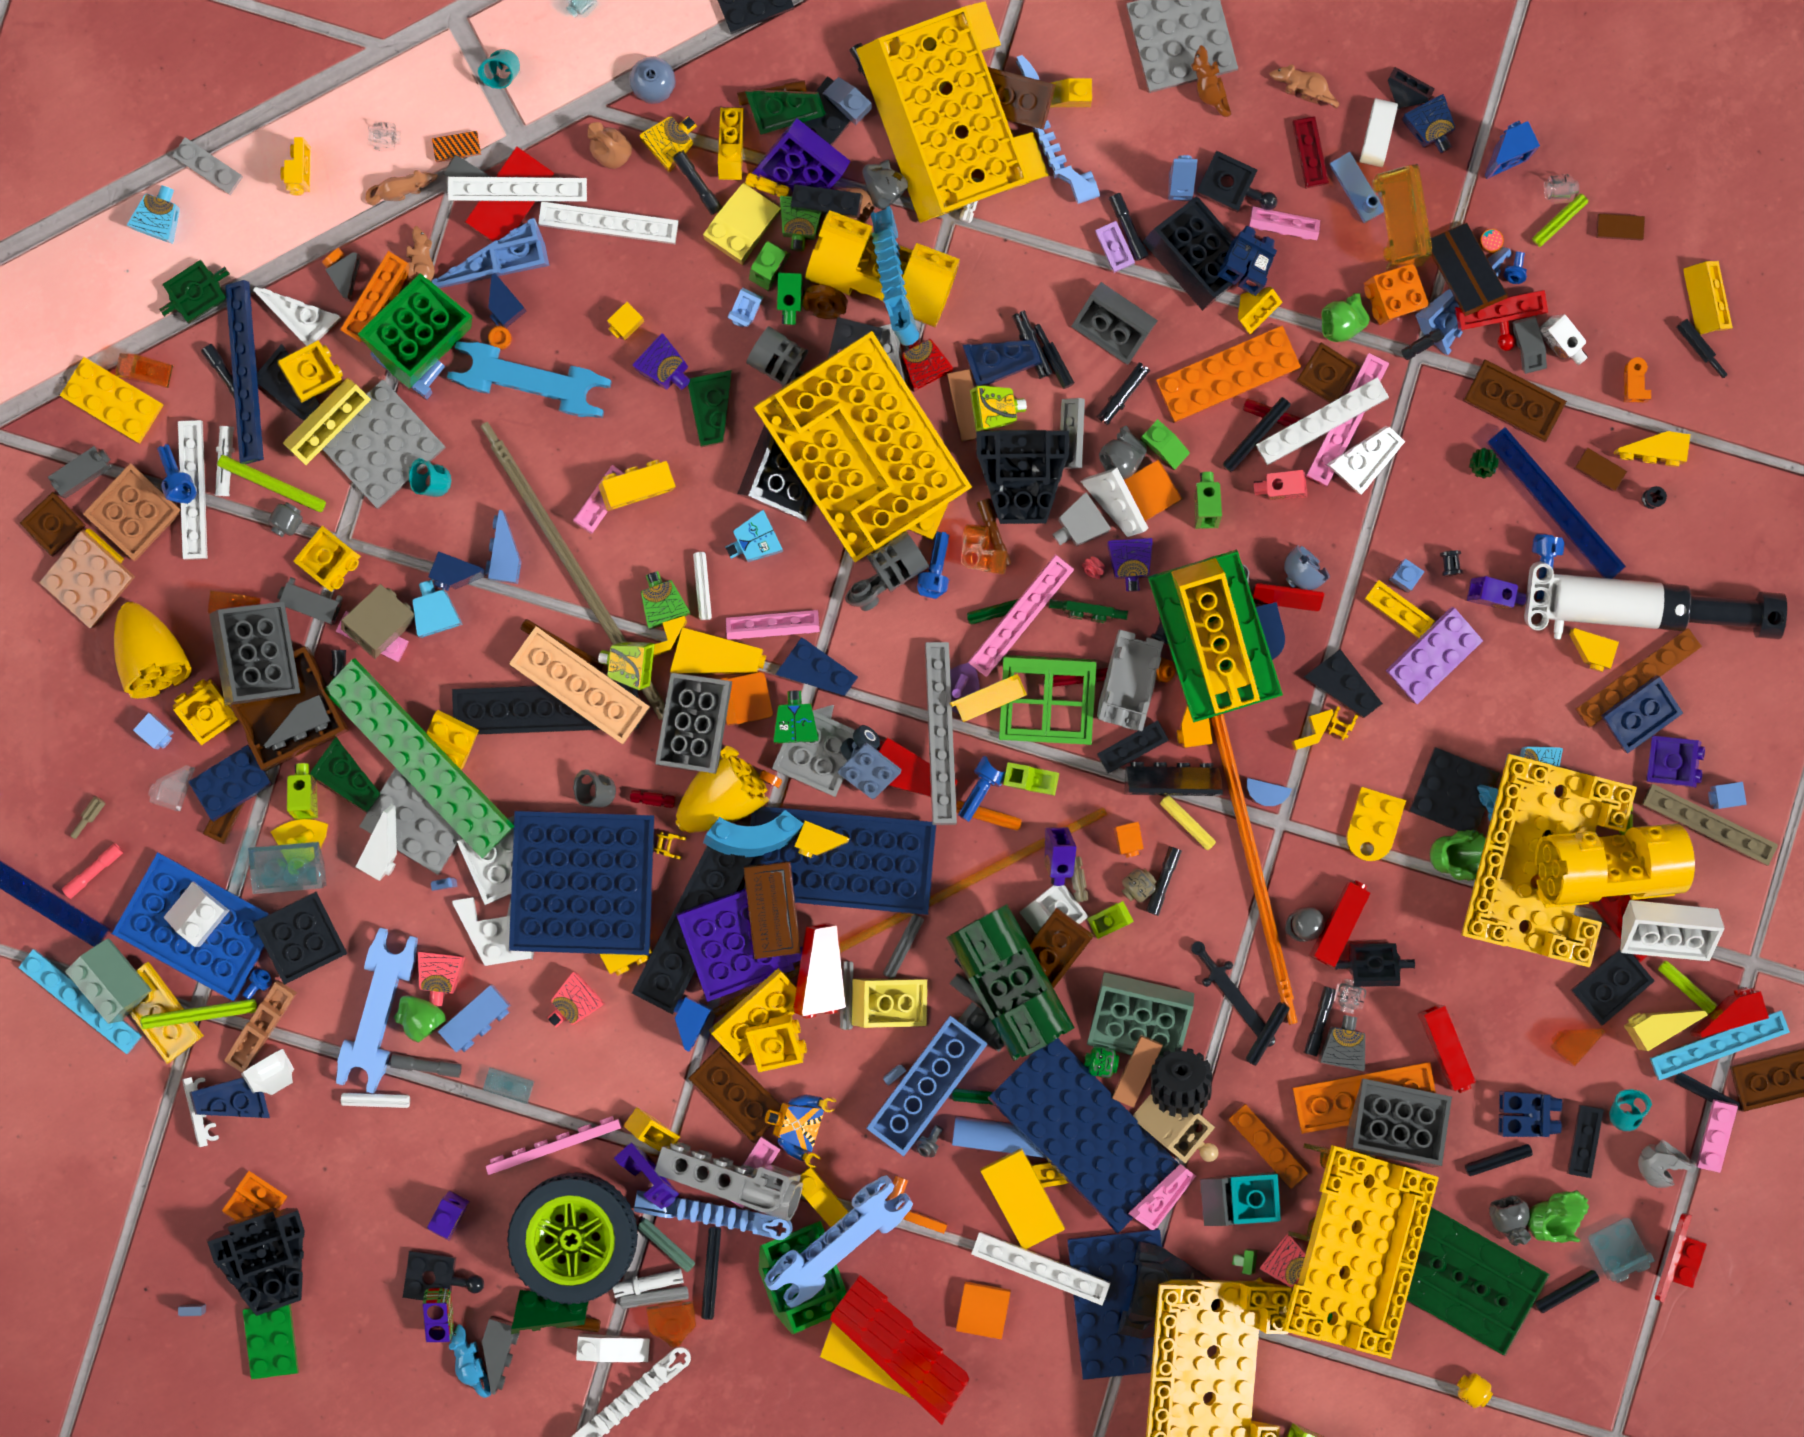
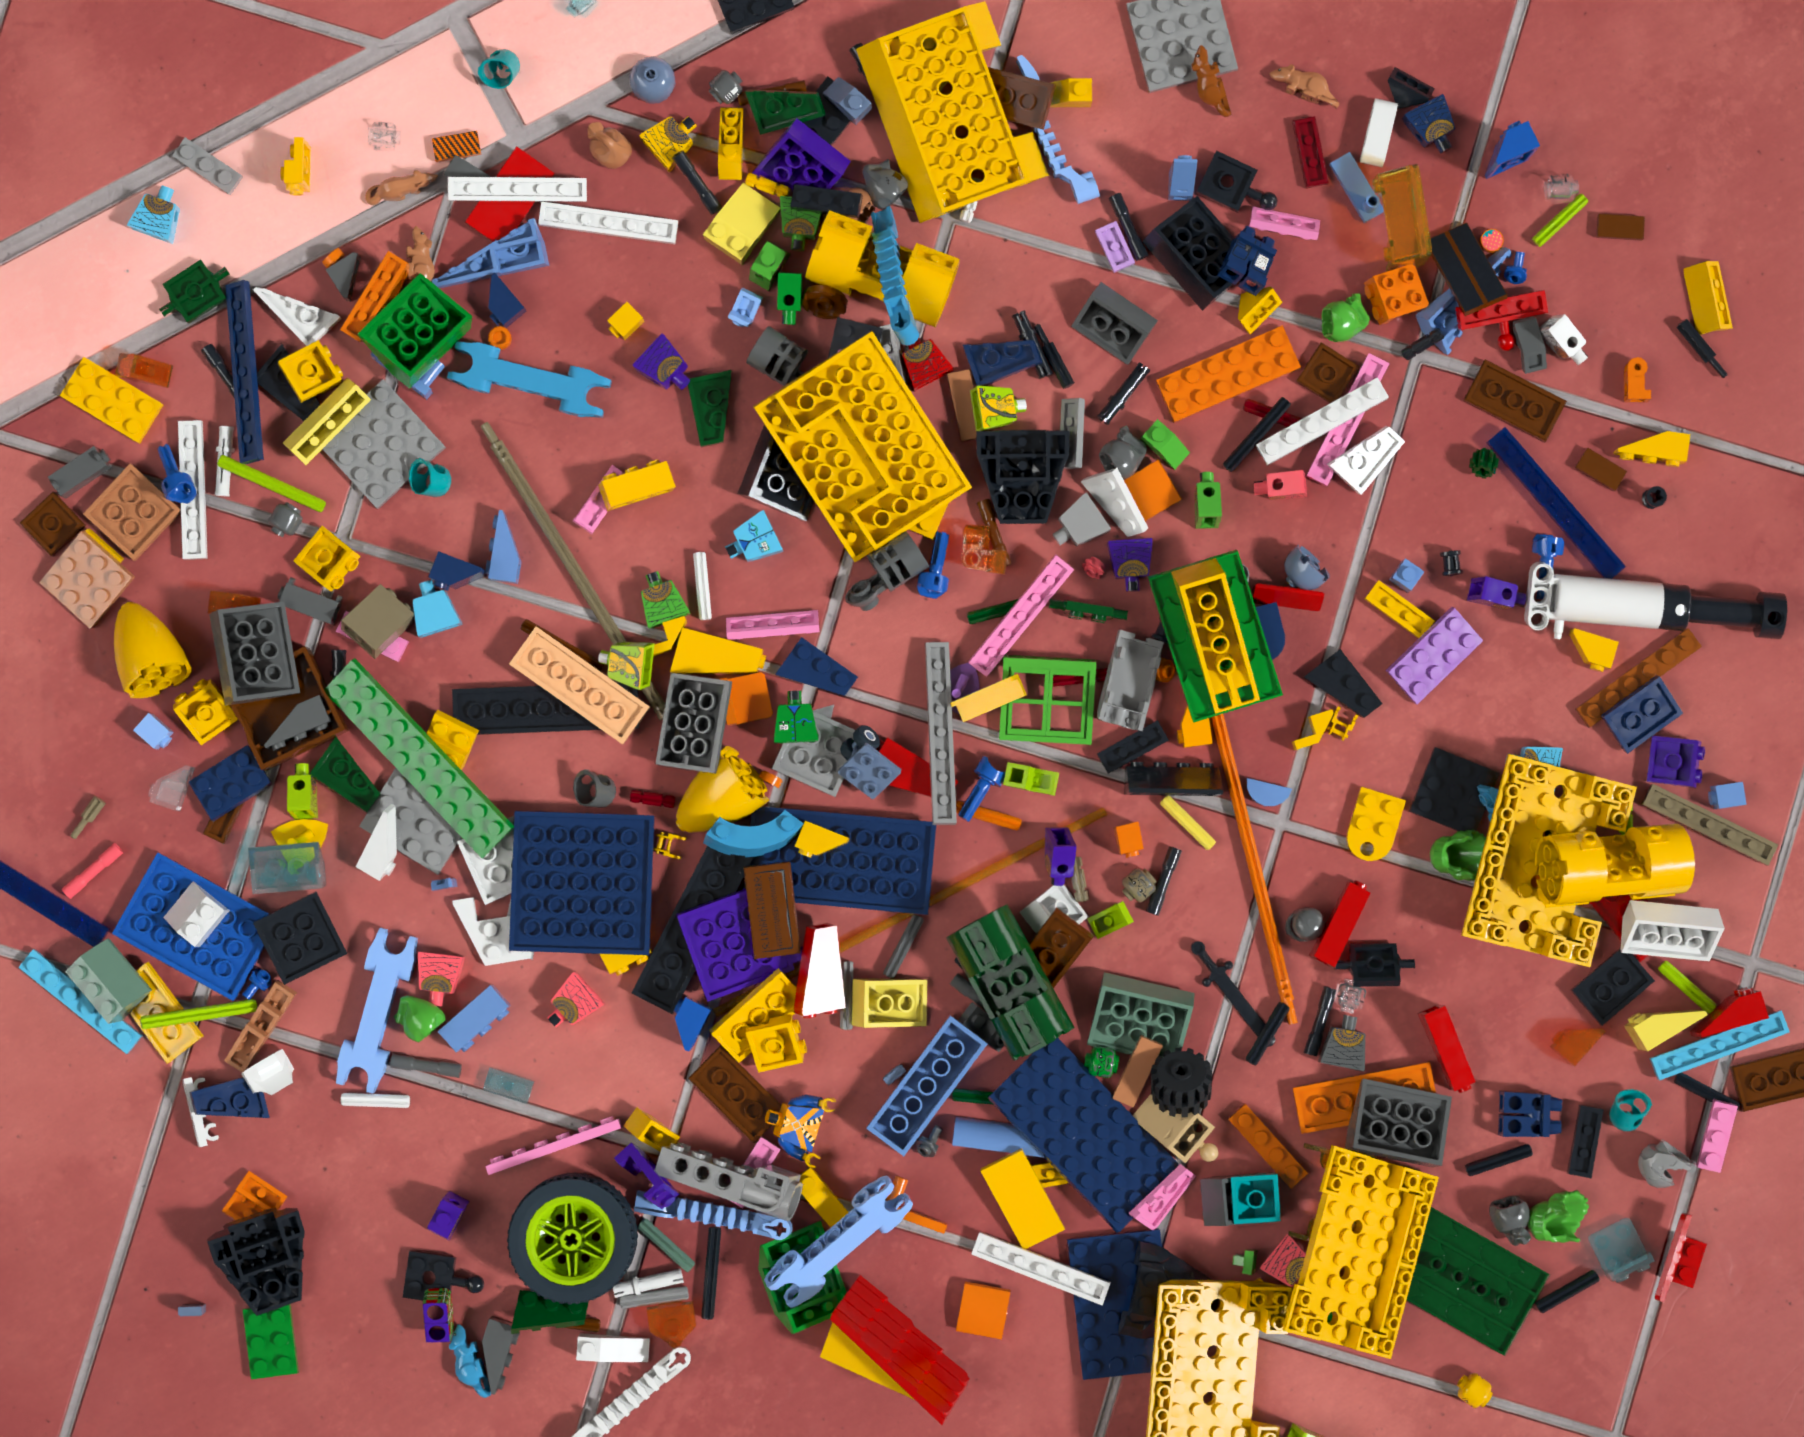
(726, 86): none -> dark grey head

